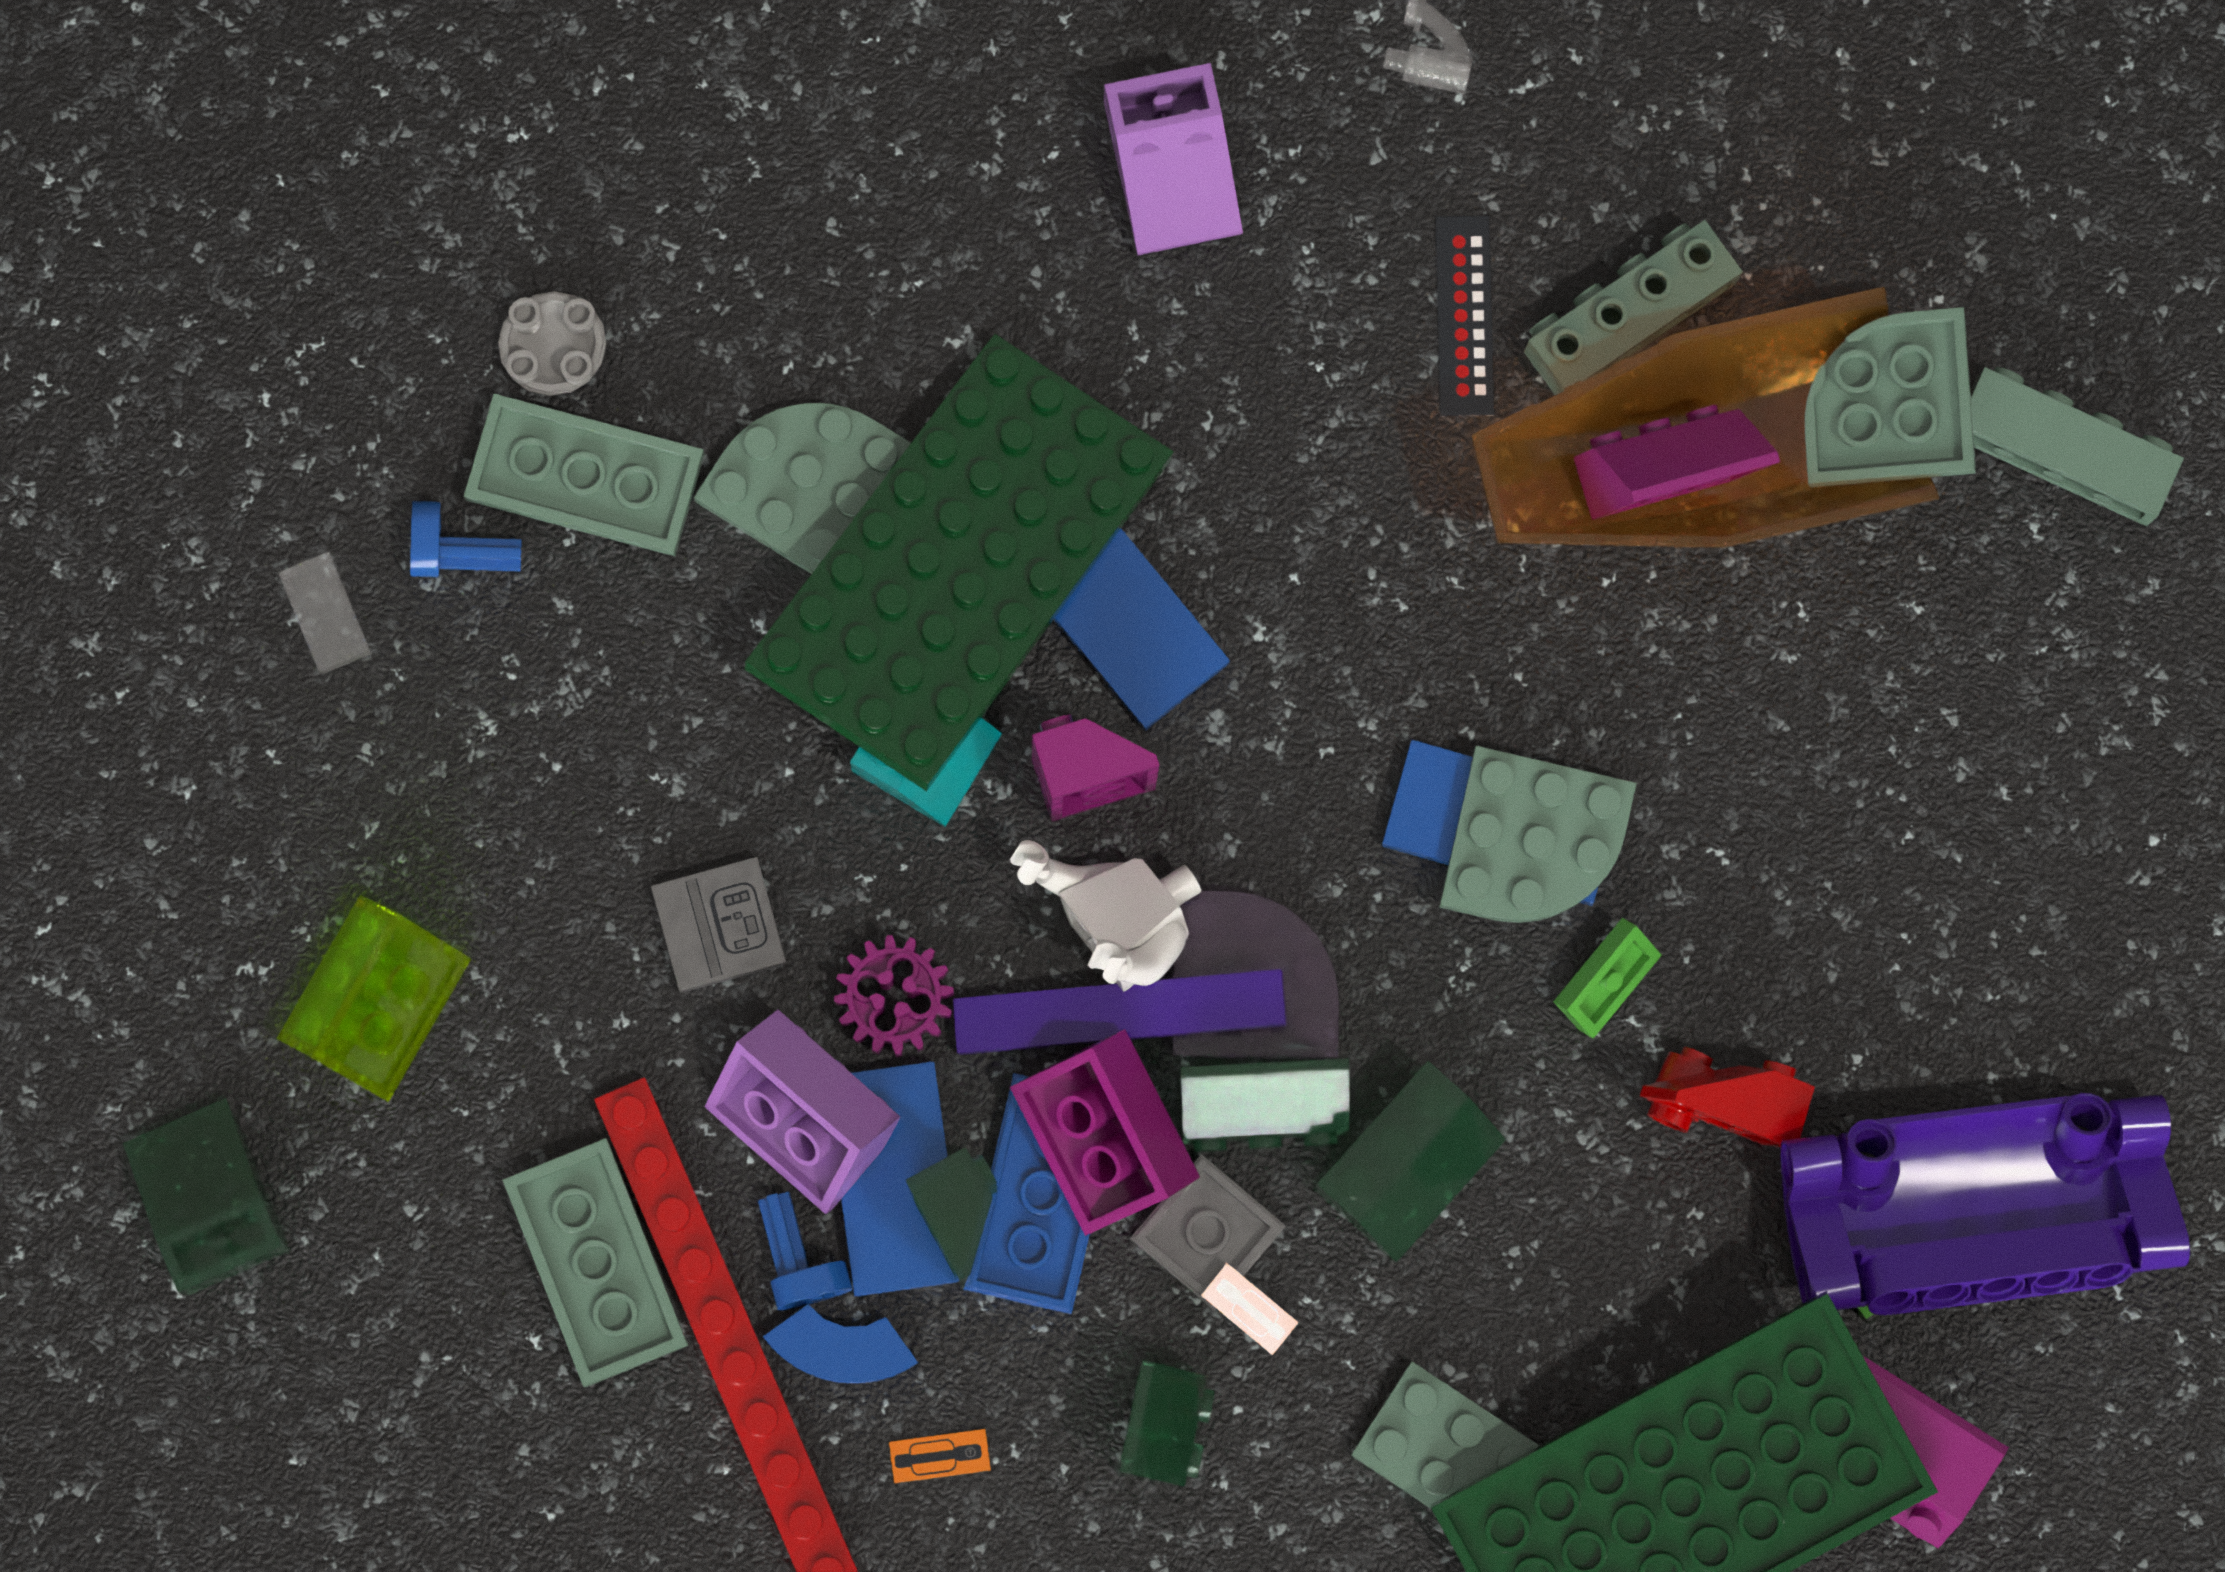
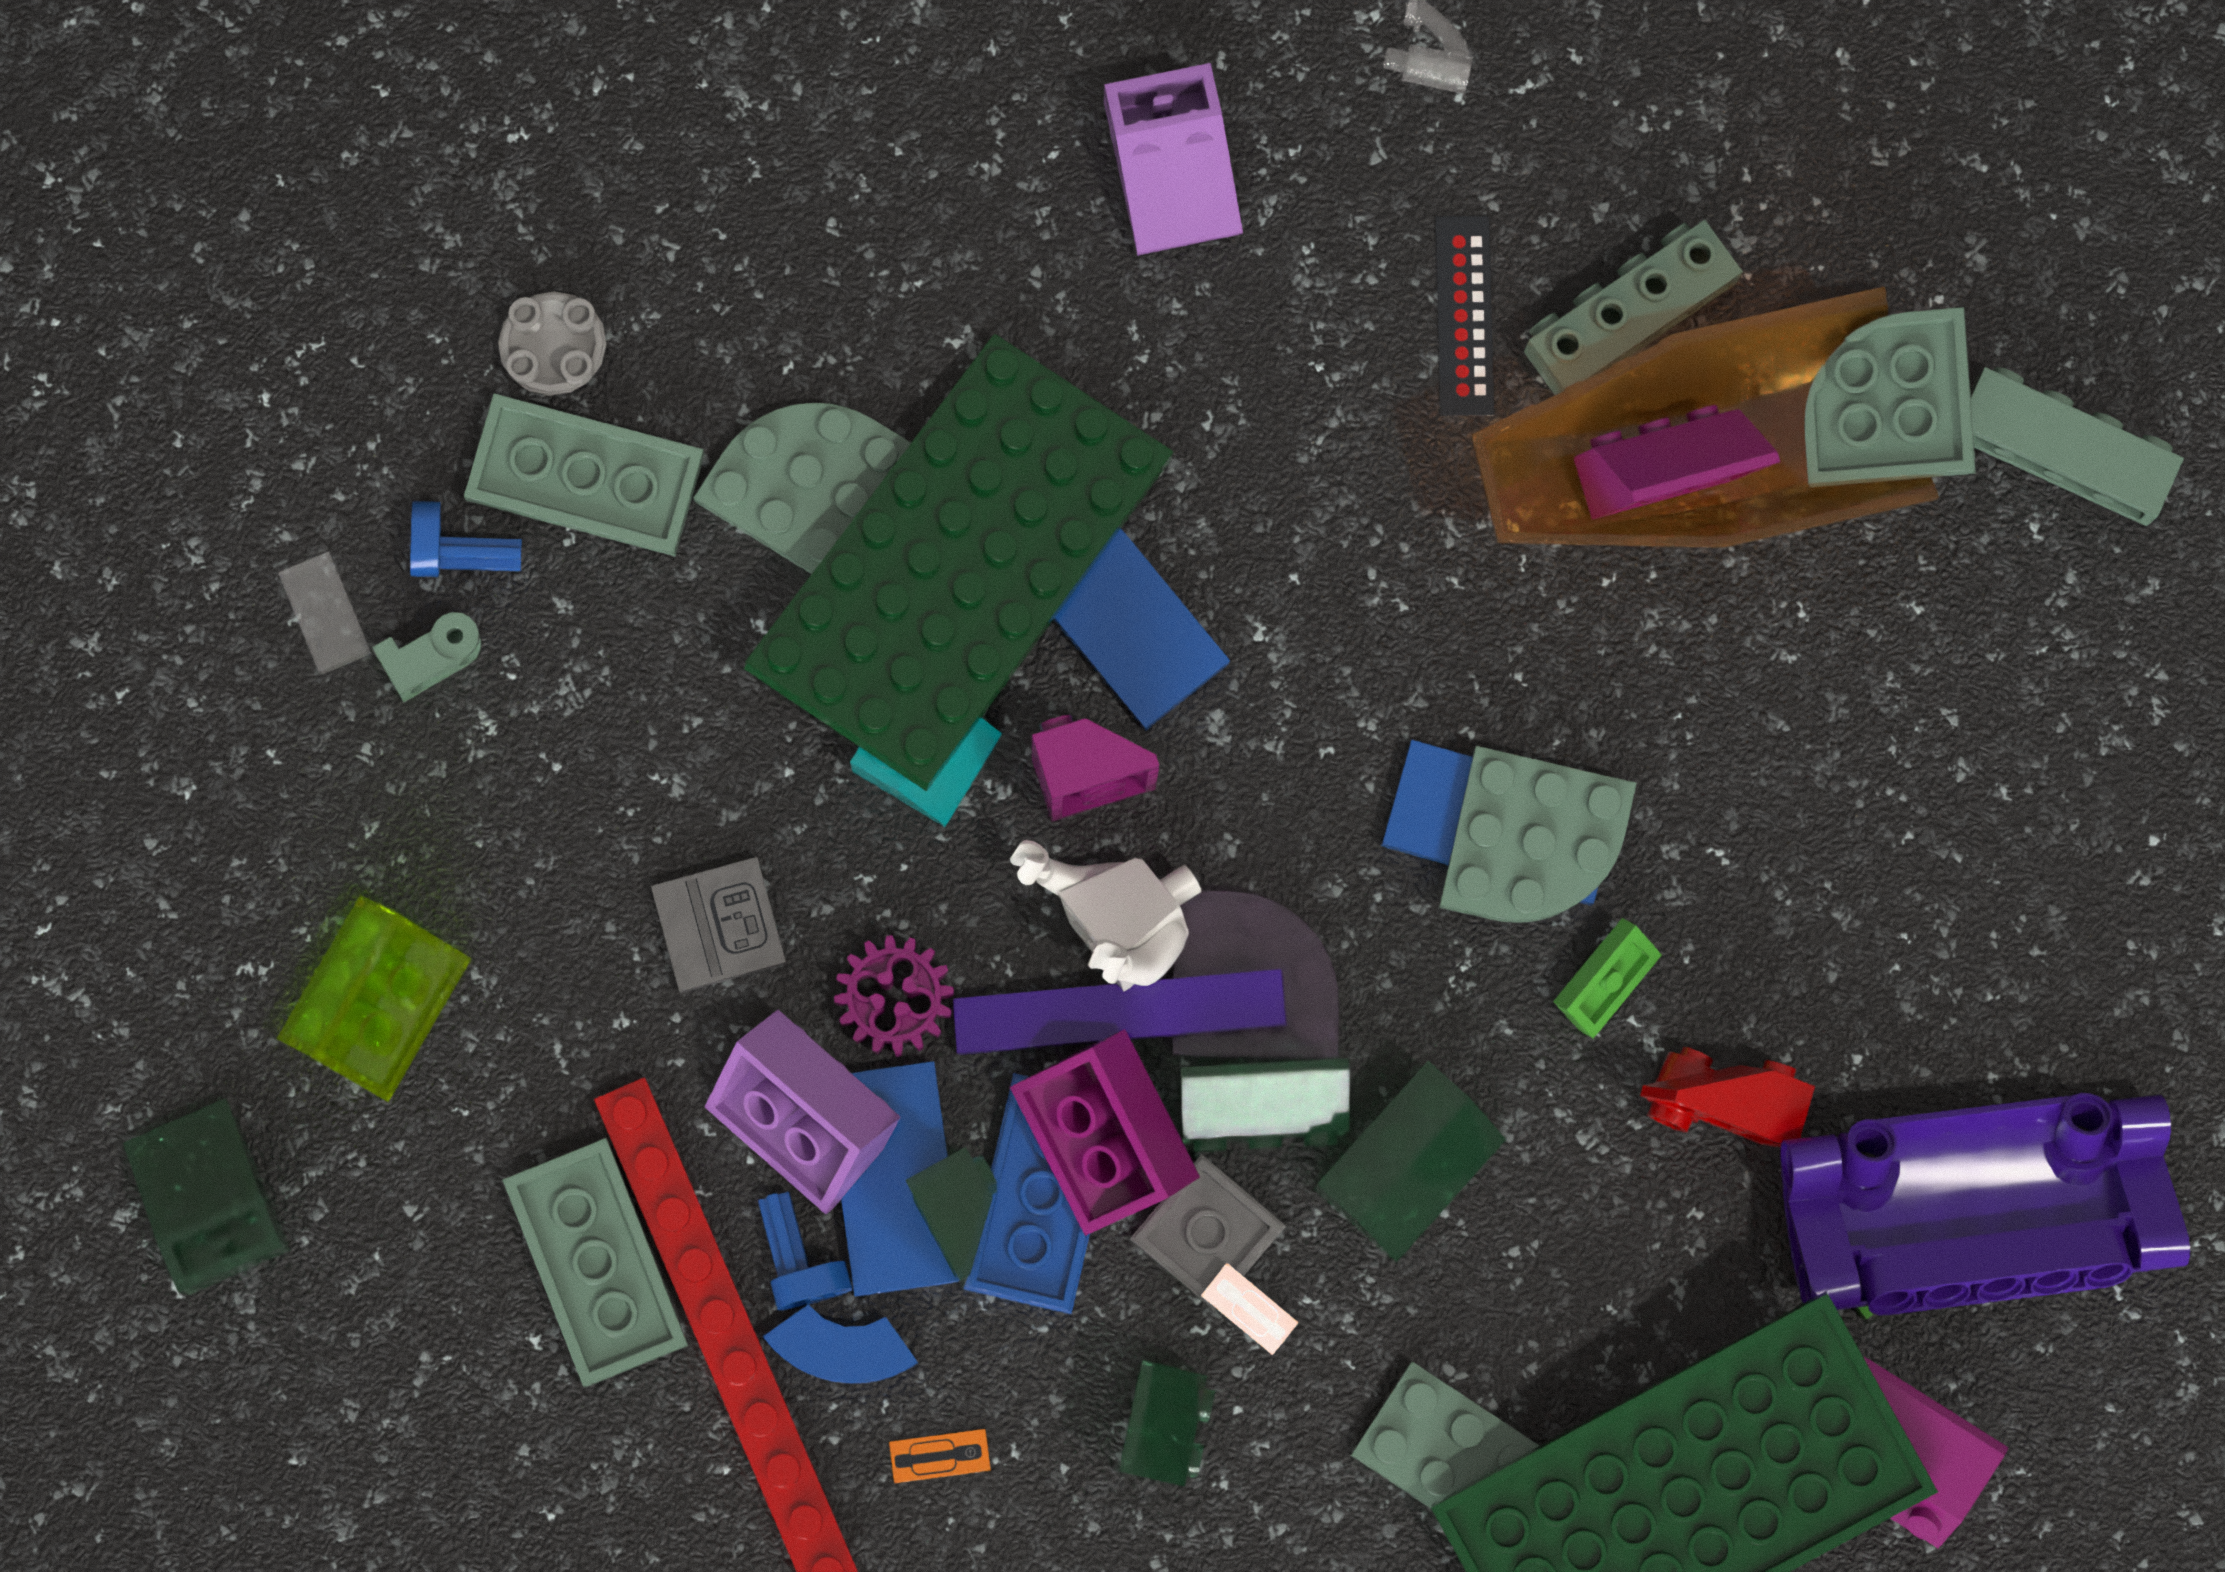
(432, 657): none -> sand green leg

